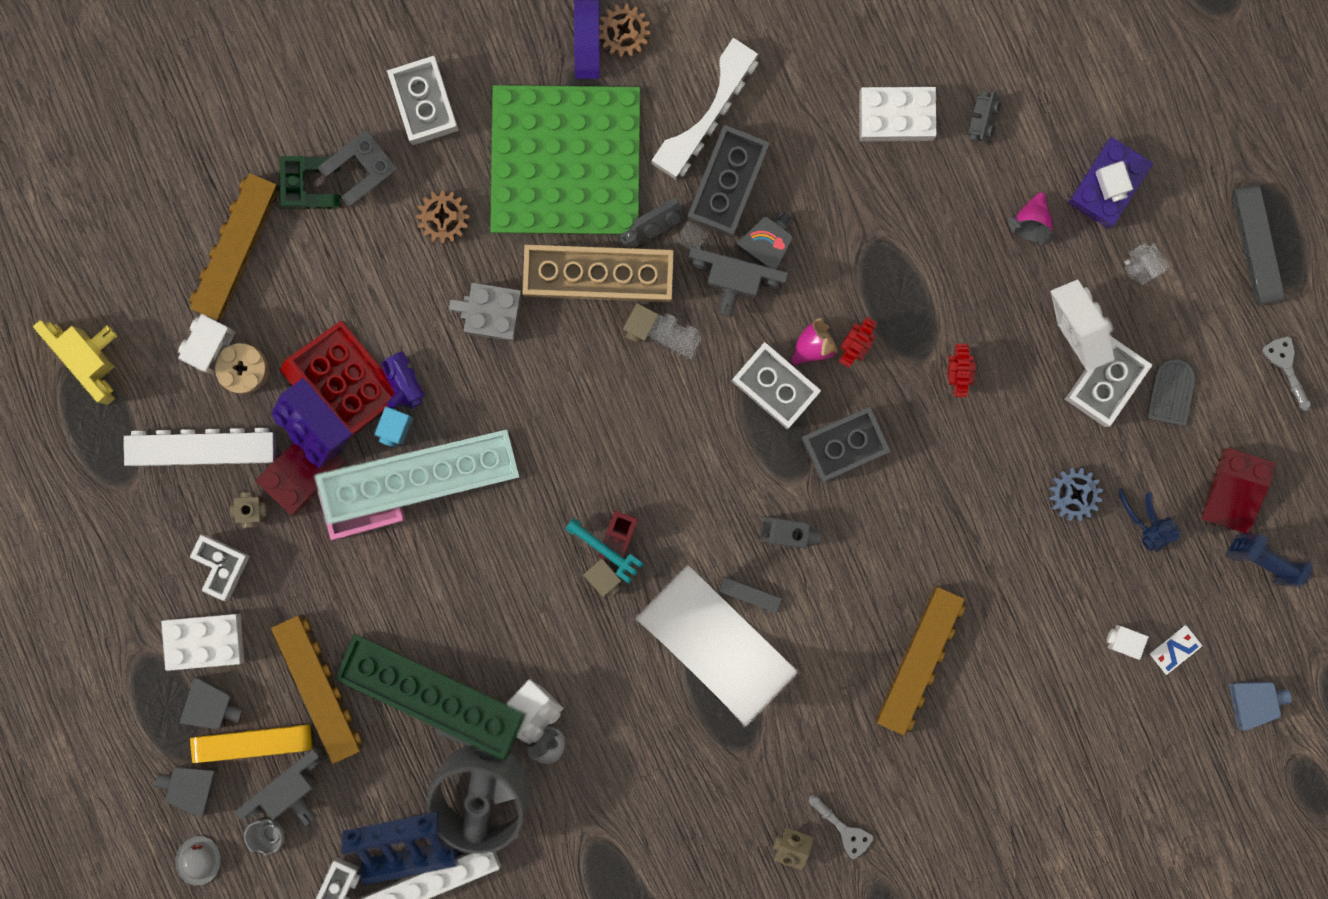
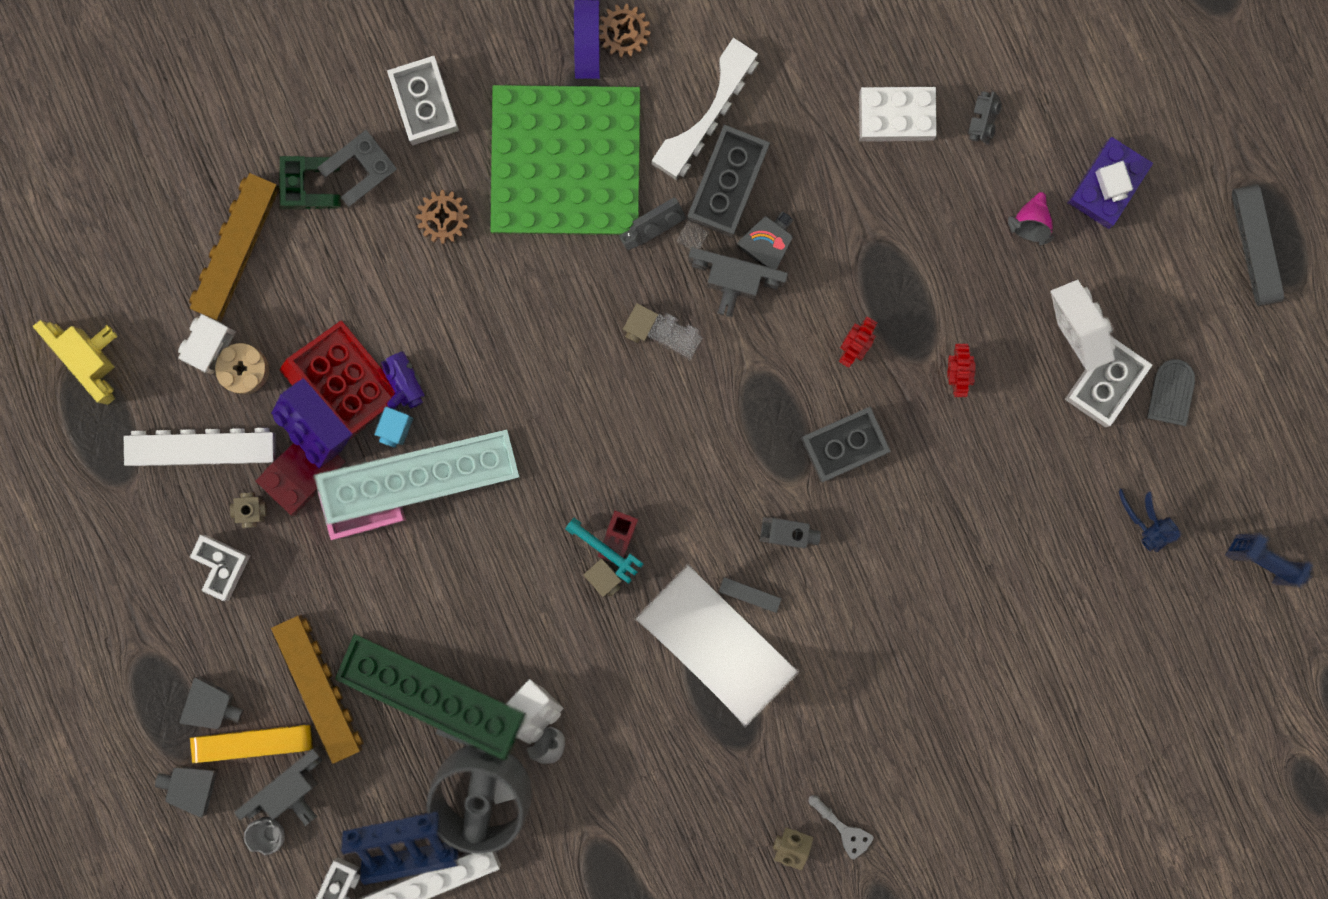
(198, 860): light grey hat -> none
(203, 642): white brick -> none
(490, 311): light grey hinge -> none
(598, 273): tan brick -> none
(776, 385): white brick -> none
(814, 344): dark pink hat -> none
(919, 661): pearl gold brick -> none
(1069, 484): sand blue gear -> none
(1127, 641): white brick -> none
(1145, 263): clear brick -> none
(1176, 650): white sticker -> none
(1238, 490): dark red slope -> none
(1257, 703): sand blue torso -> none
(1286, 365): light grey piece -> none

